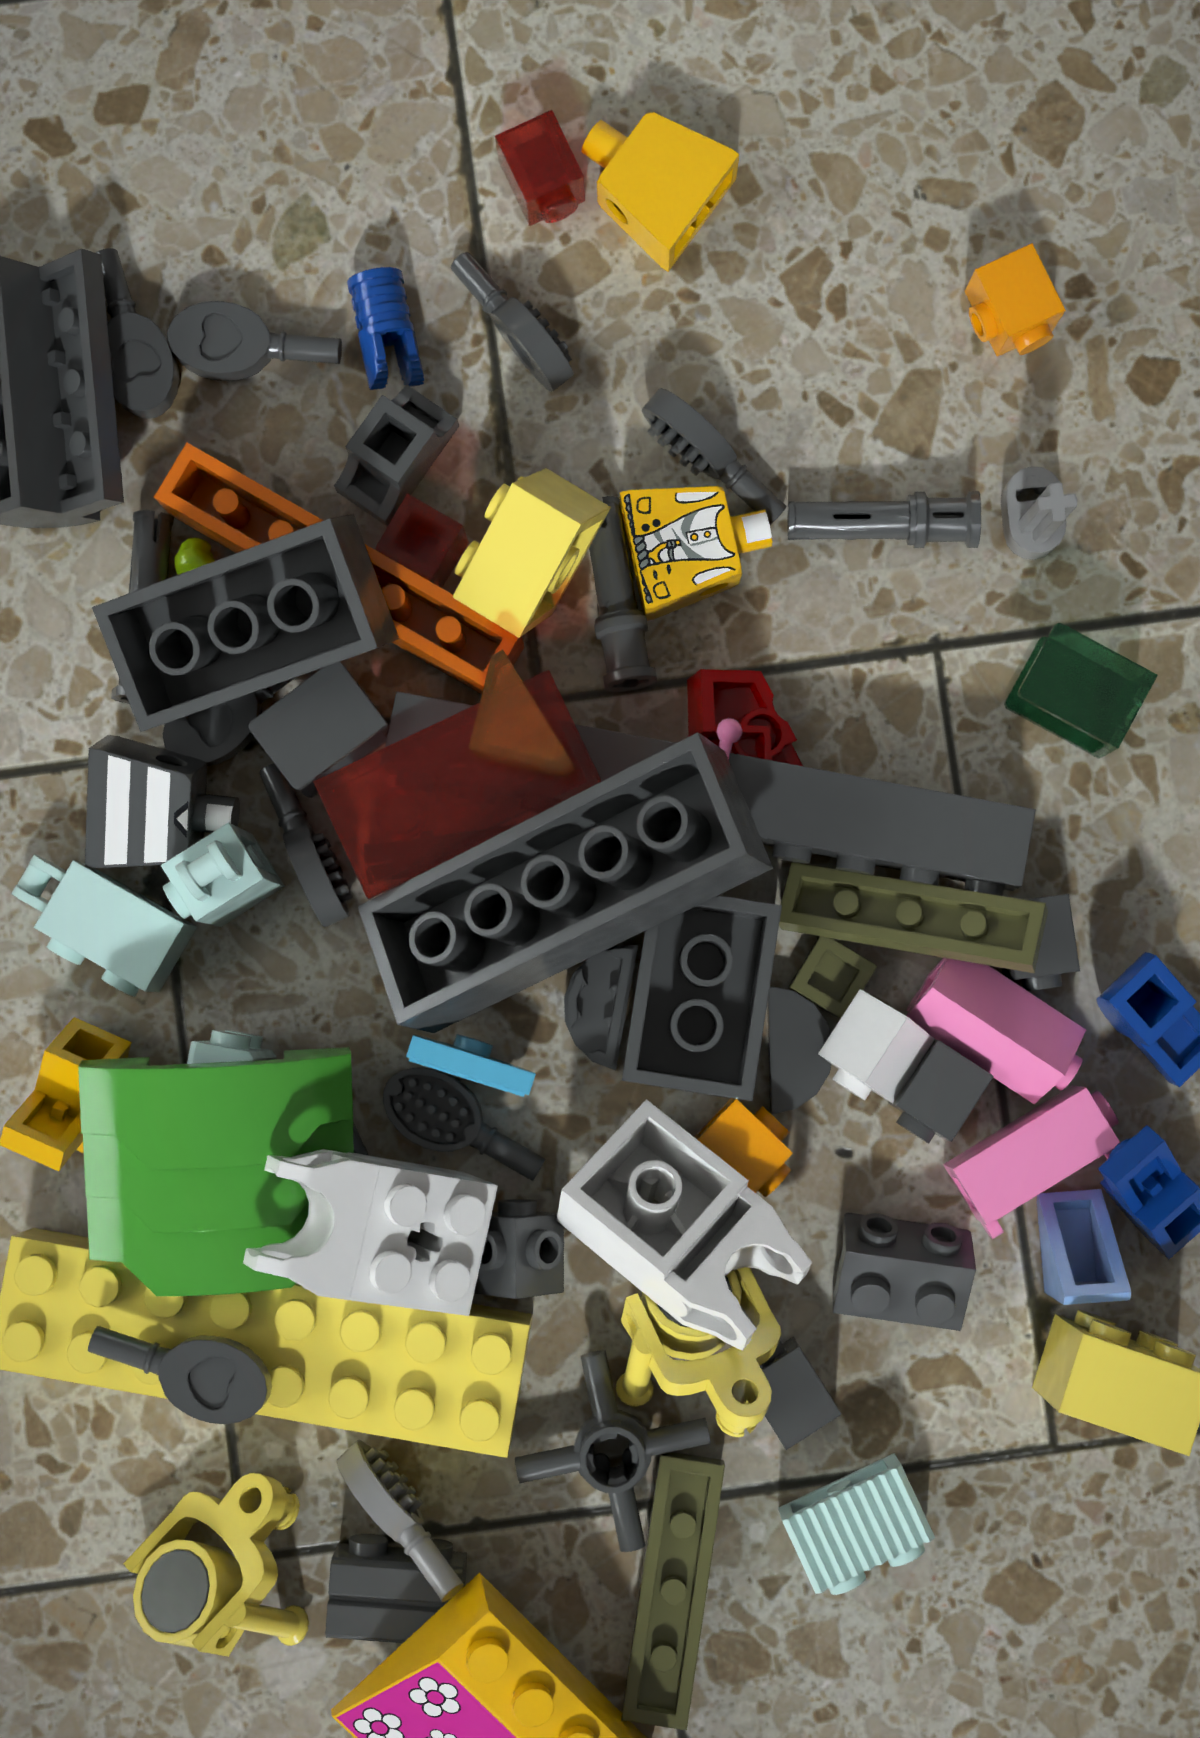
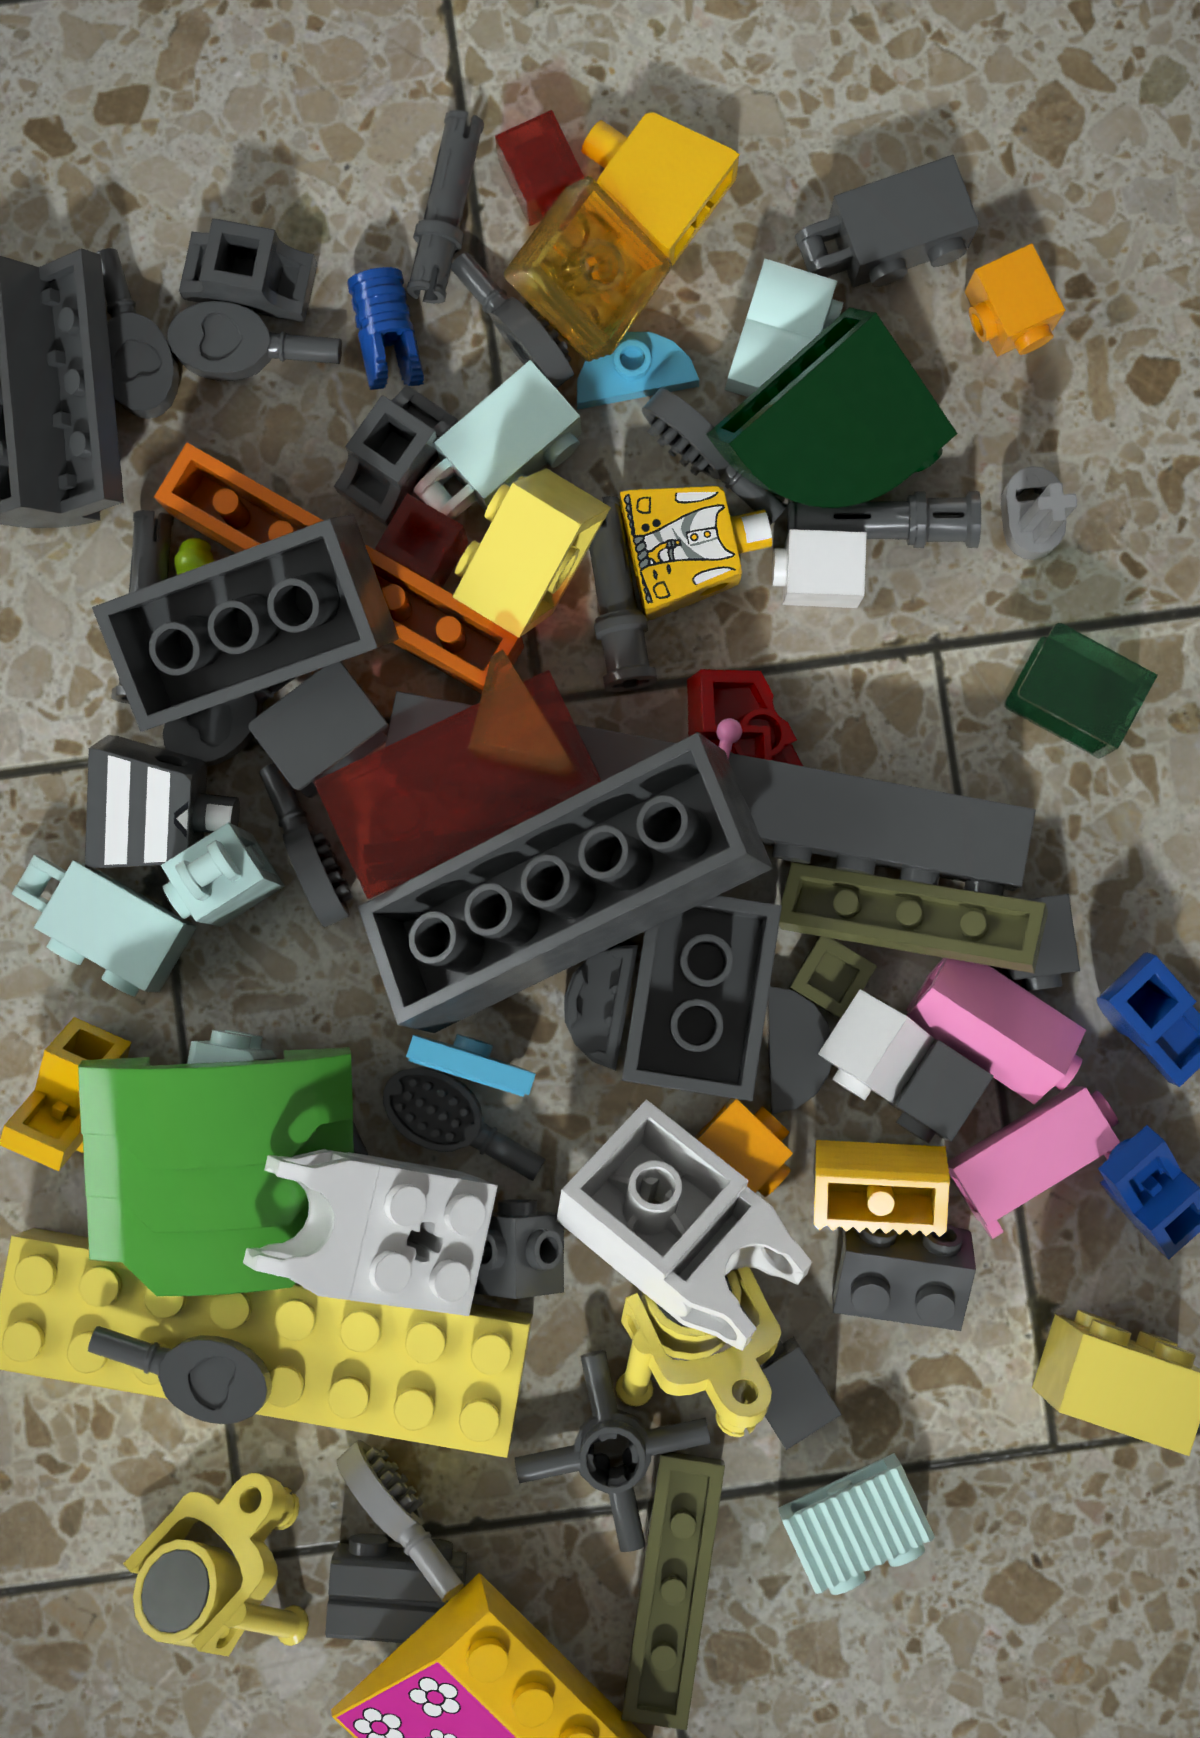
(248, 269): none -> dark grey brick
(440, 230): none -> dark grey pin
(500, 440): none -> light aqua brick
(595, 304): none -> clear yellow brick
(635, 371): none -> medium azure plate
(781, 320): none -> light aqua brick
(821, 568): none -> white brick
(837, 420): none -> dark green brick
(881, 1187): none -> yellow brick
(893, 226): none -> dark grey brick
(1080, 1249): light blue slope -> none

